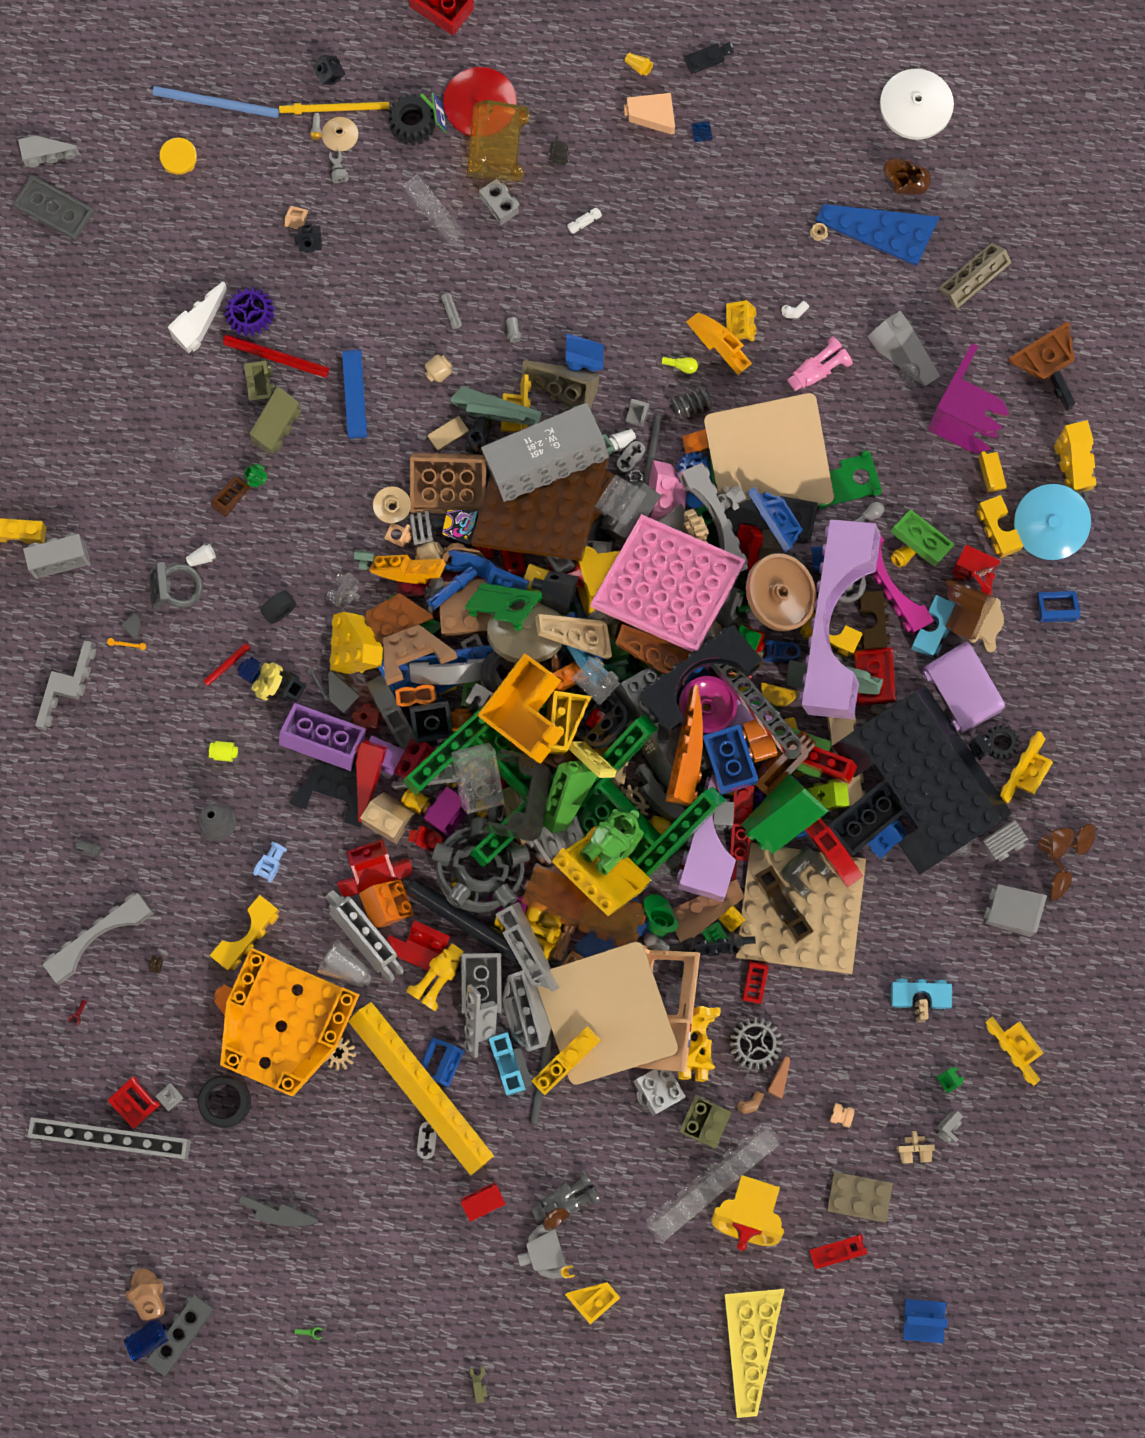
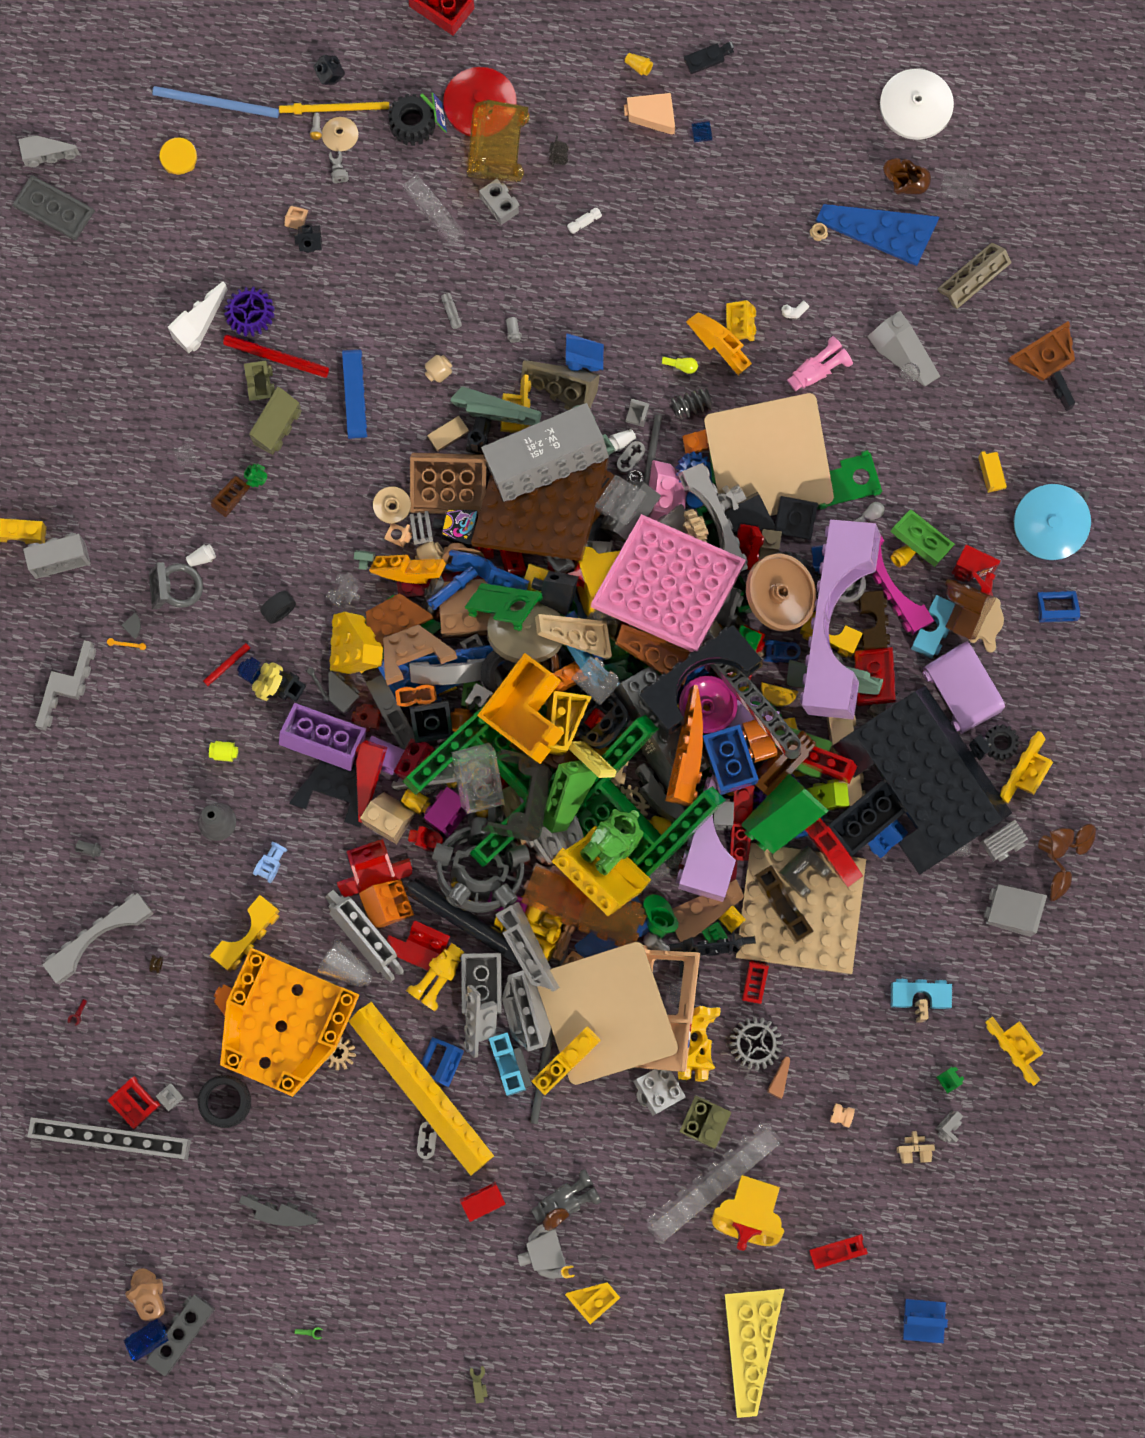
(752, 1105): medium nougat arm -> none
(778, 517): blue wing -> none
(860, 1197): dark tan plate -> none
(964, 409): magenta piece -> none
(1003, 542): yellow arch -> none
(1076, 461): yellow brick -> none

